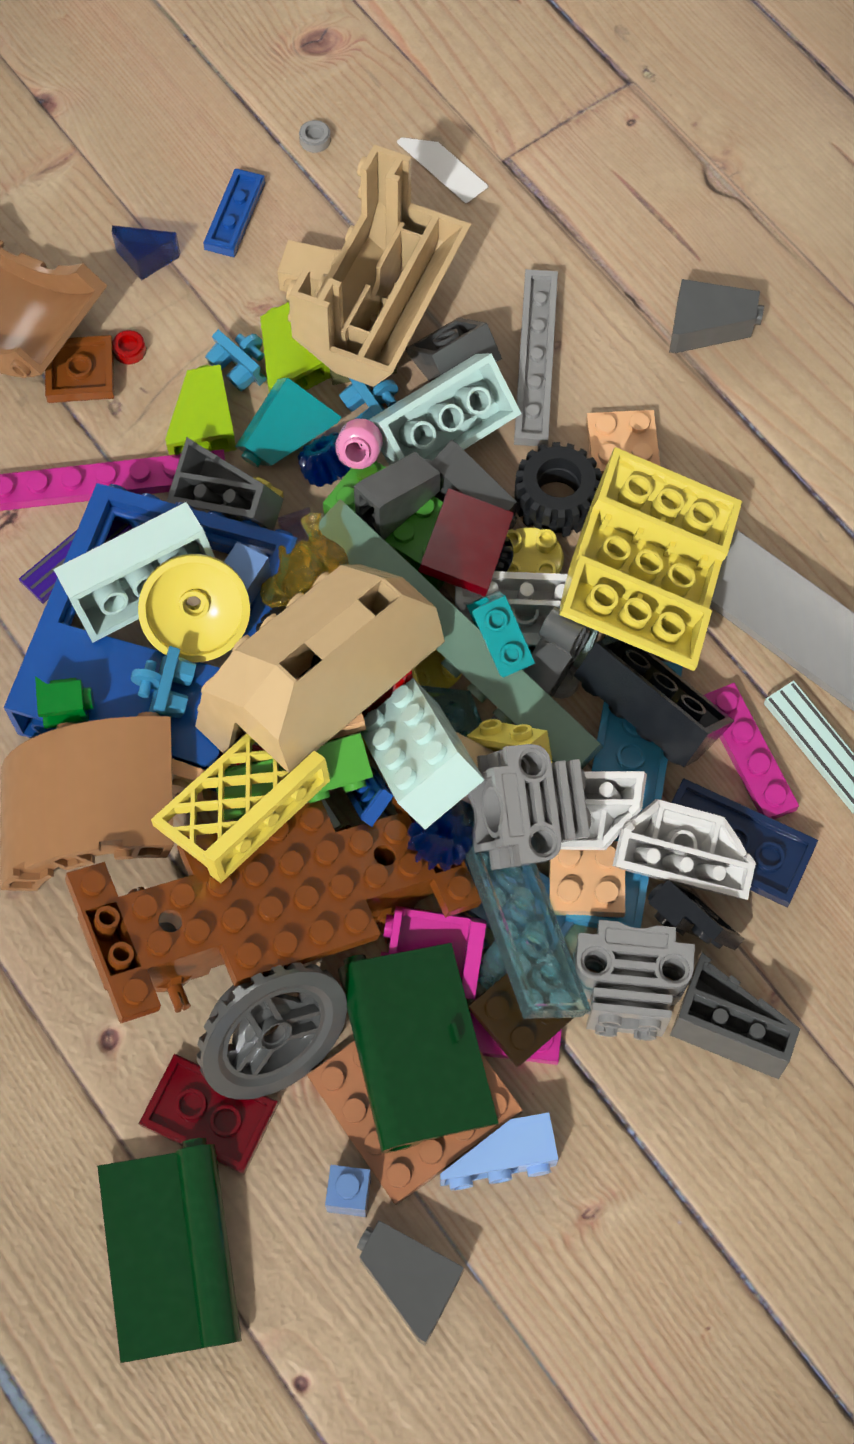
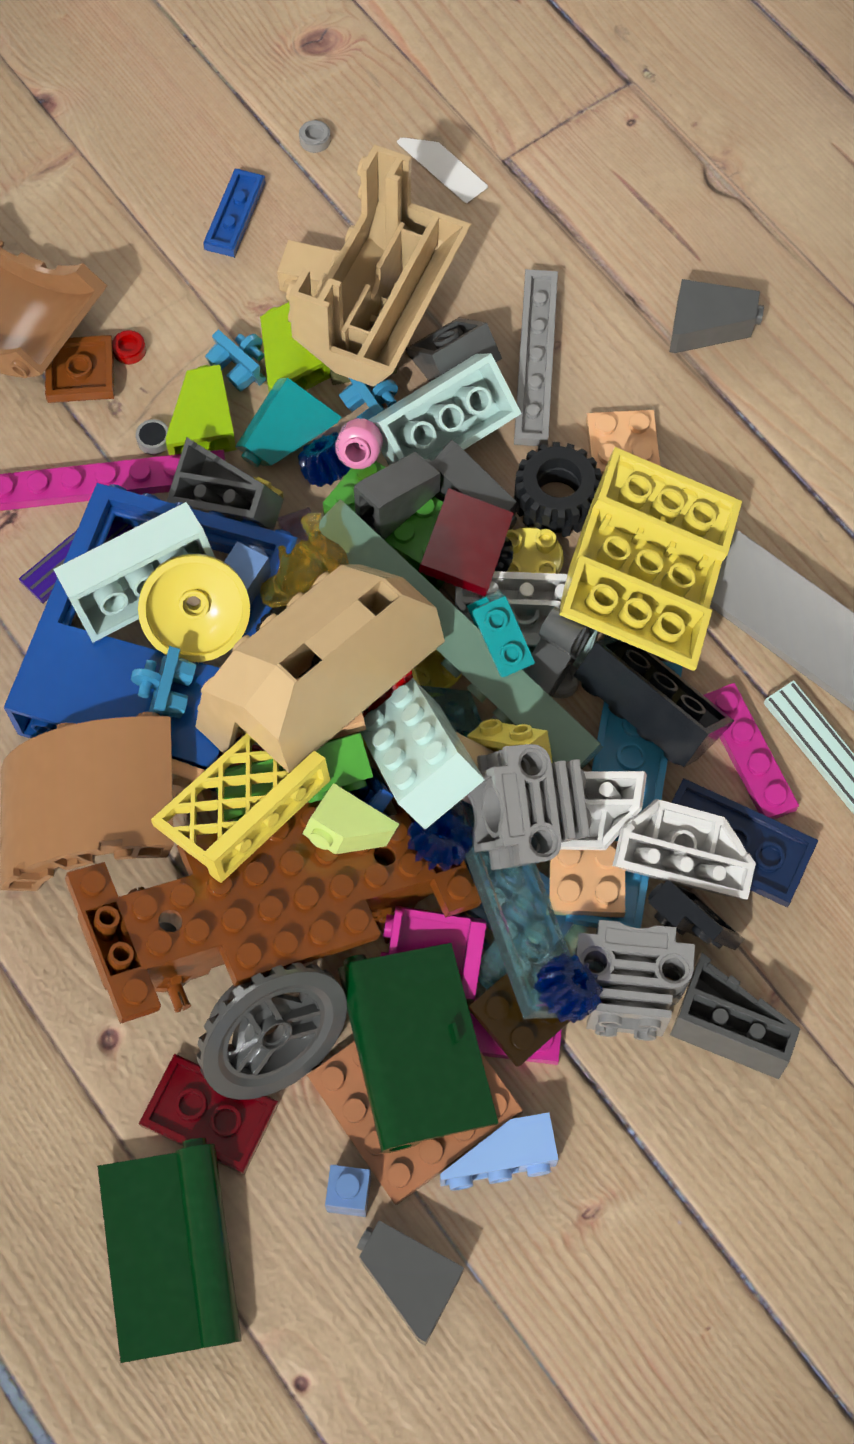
(63, 701): green window -> none
(145, 248): clear blue slope -> none
(151, 436): none -> tile
(348, 824): none -> yellowish green slope
(568, 988): none -> clear blue gear

